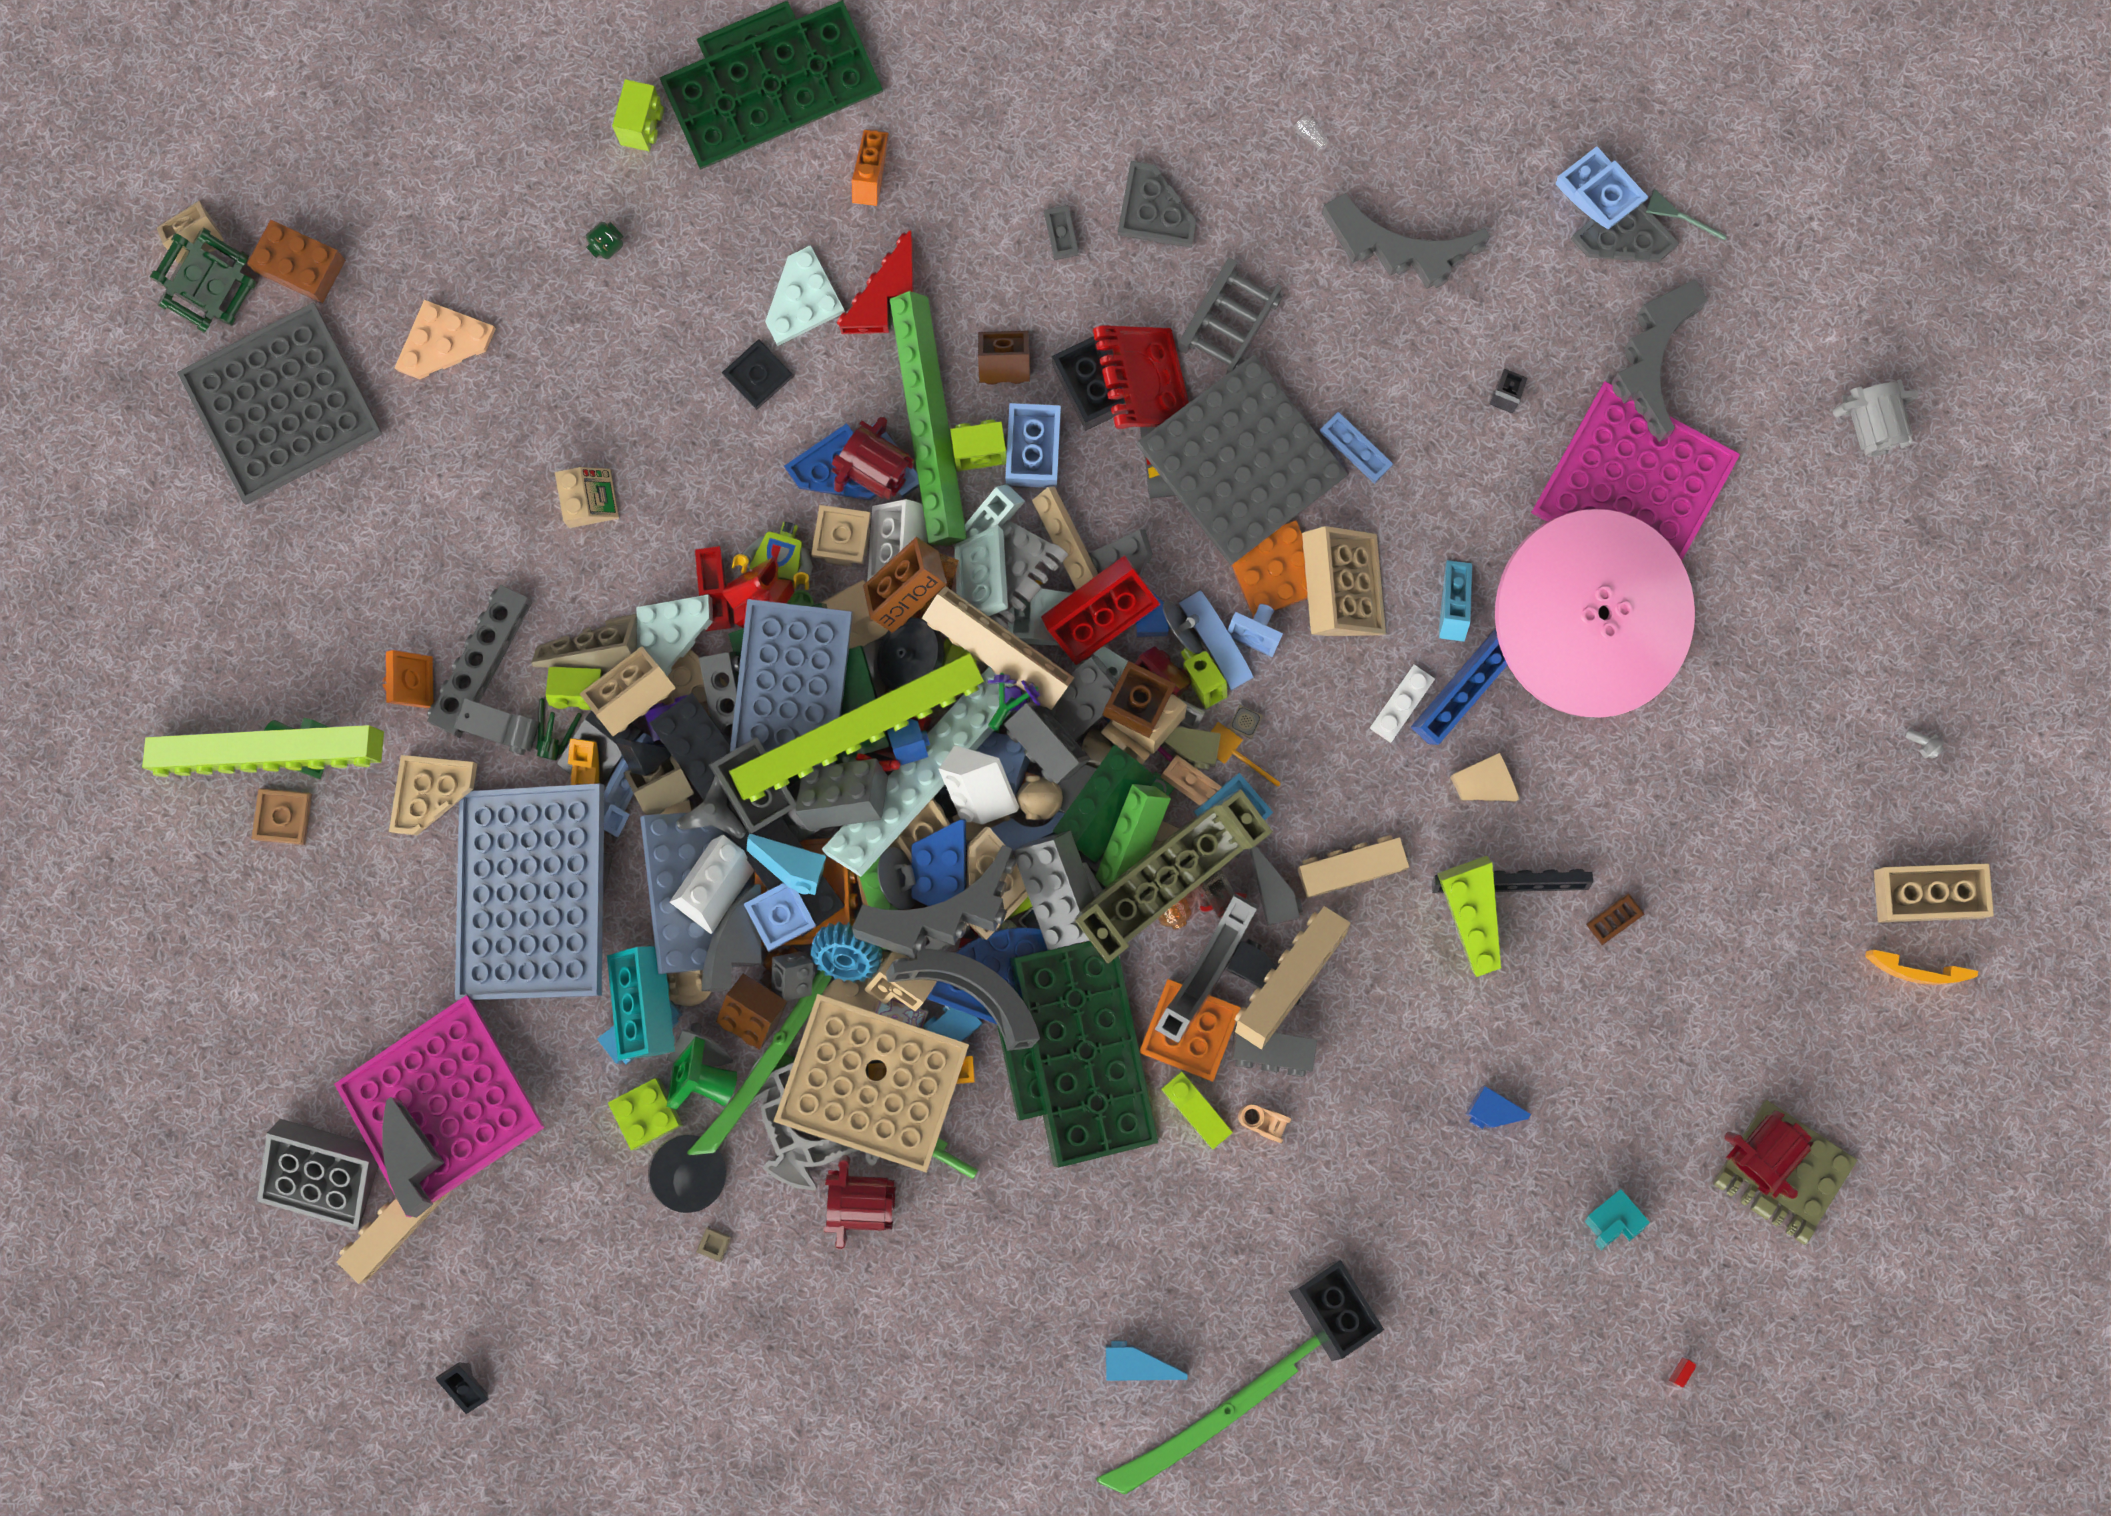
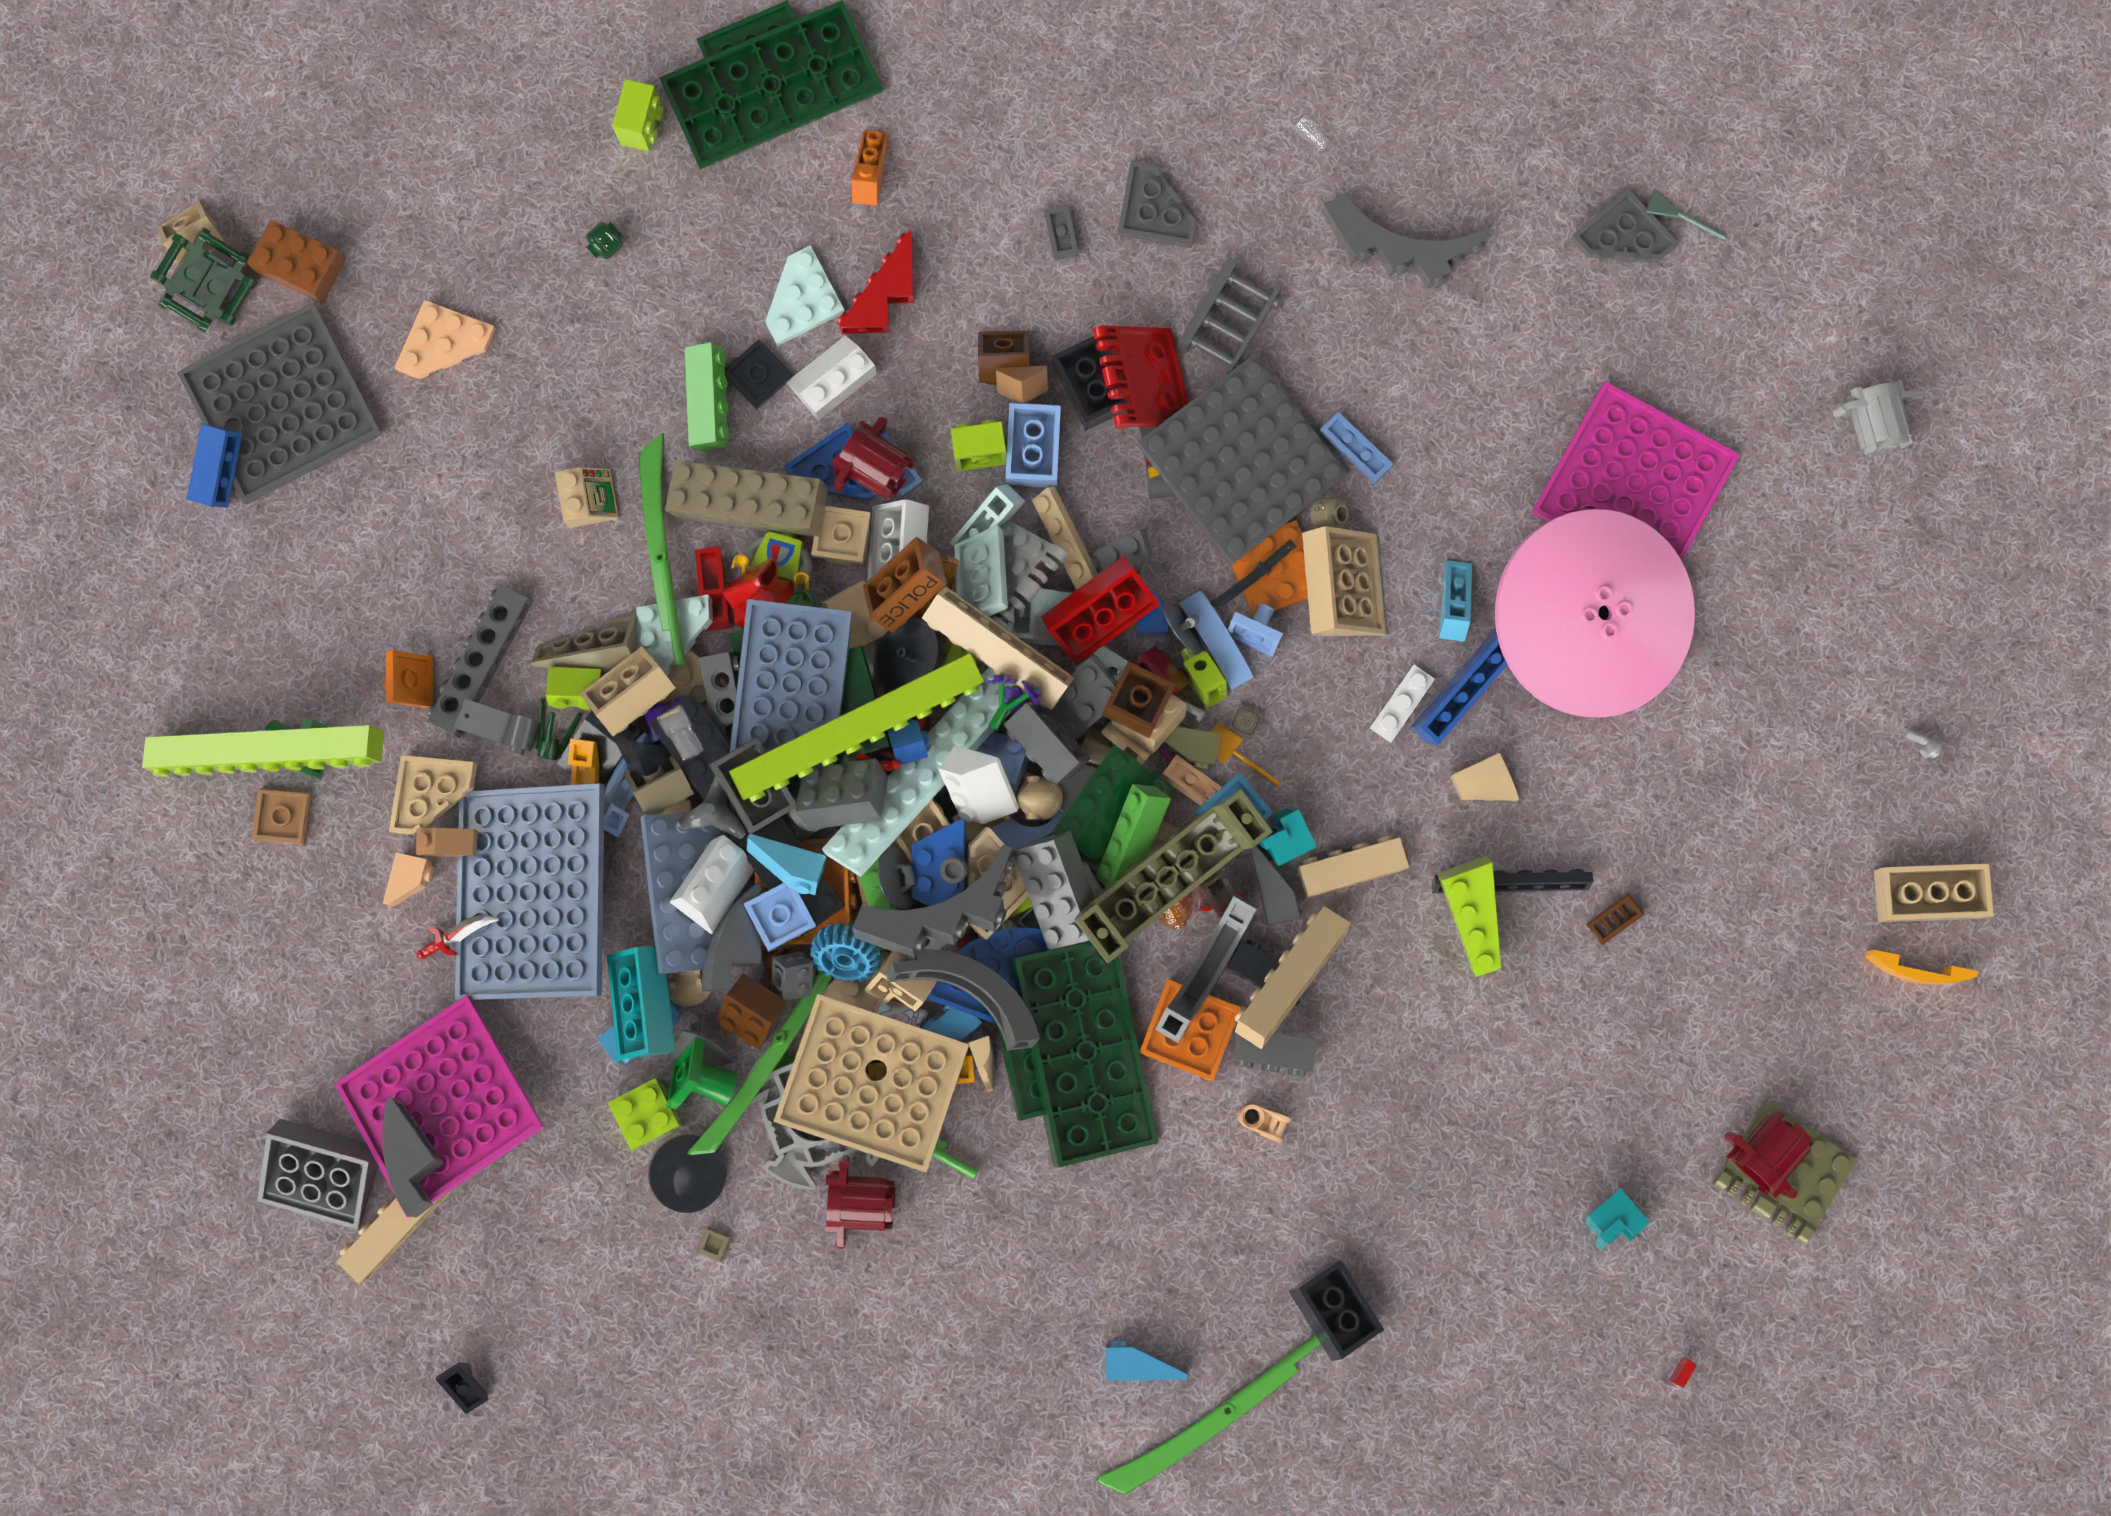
(214, 465): none -> brick
(407, 878): none -> light nougat slope
(446, 842): none -> medium nougat slope
(454, 934): none -> piece
(651, 489): none -> bright green piece
(678, 727): none -> clear piece
(706, 397): none -> brick
(747, 498): none -> dark tan brick
(832, 377): none -> white slope
(928, 419): bright green brick -> none
(953, 870): none -> dark grey tile
(985, 1061): none -> tan slope
(1022, 382): none -> medium nougat slope
(1196, 1110): lime slope -> none
(1255, 575): none -> black sword
(1289, 837): none -> teal plate
(1329, 512): none -> dark tan head
(1493, 1110): blue slope -> none
(1508, 391): black slope -> none
(1601, 188): light blue slope -> none
(1642, 380): dark grey arch -> none

